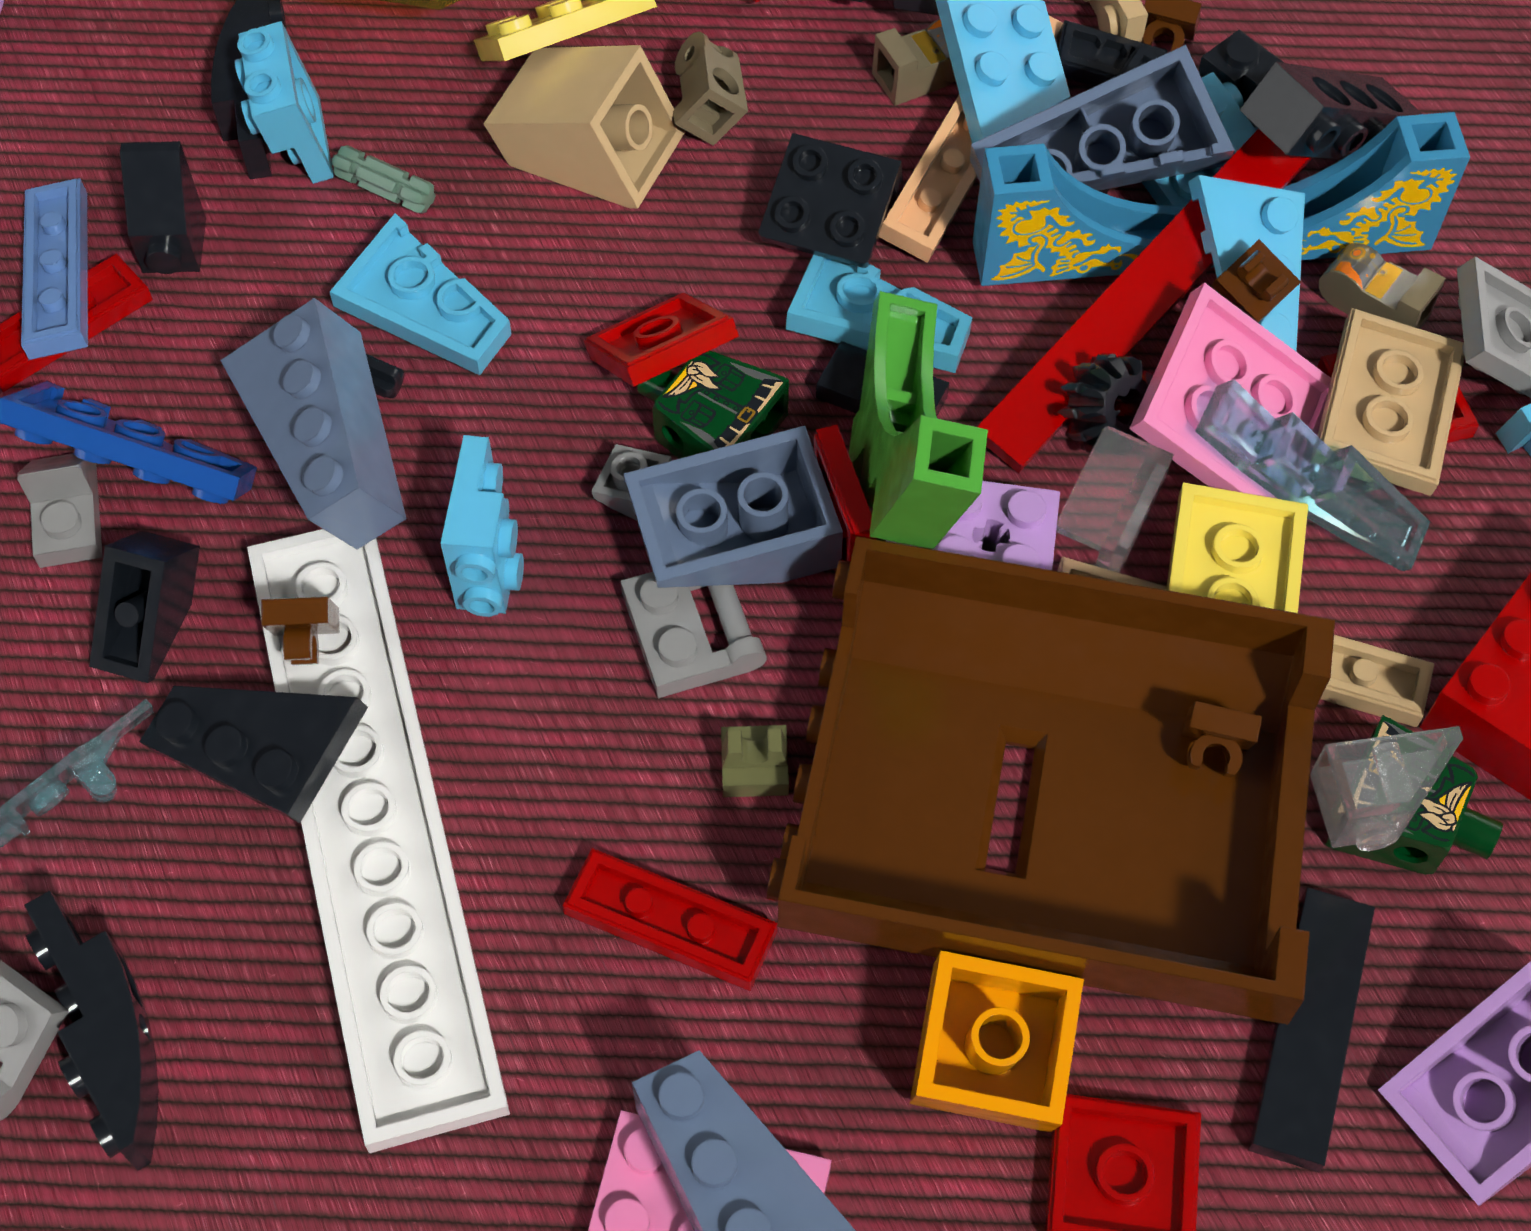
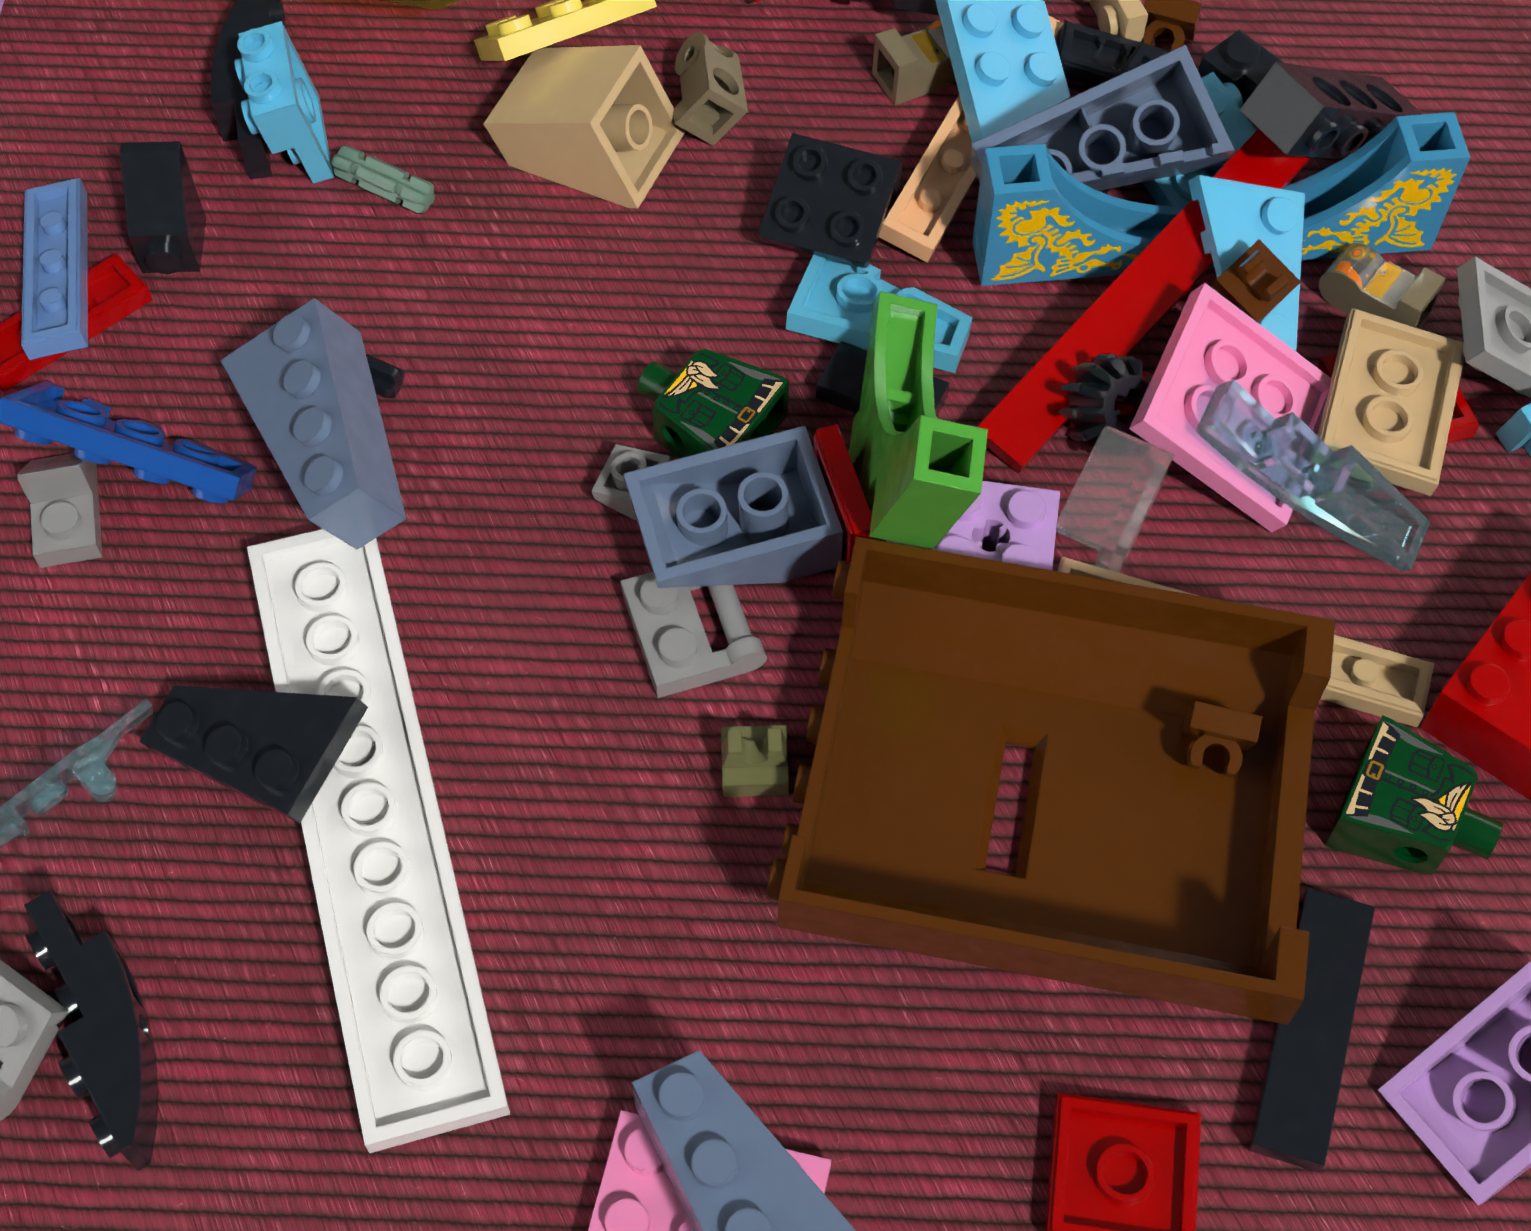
(142, 603): black slope -> none
(299, 624): reddish brown tile -> none
(418, 299): medium azure wing -> none
(479, 535): medium azure plate -> none
(660, 338): red tile -> none
(670, 919): red tile -> none
(997, 1041): light orange brick -> none
(1238, 547): light yellow plate -> none
(1378, 784): clear slope -> none

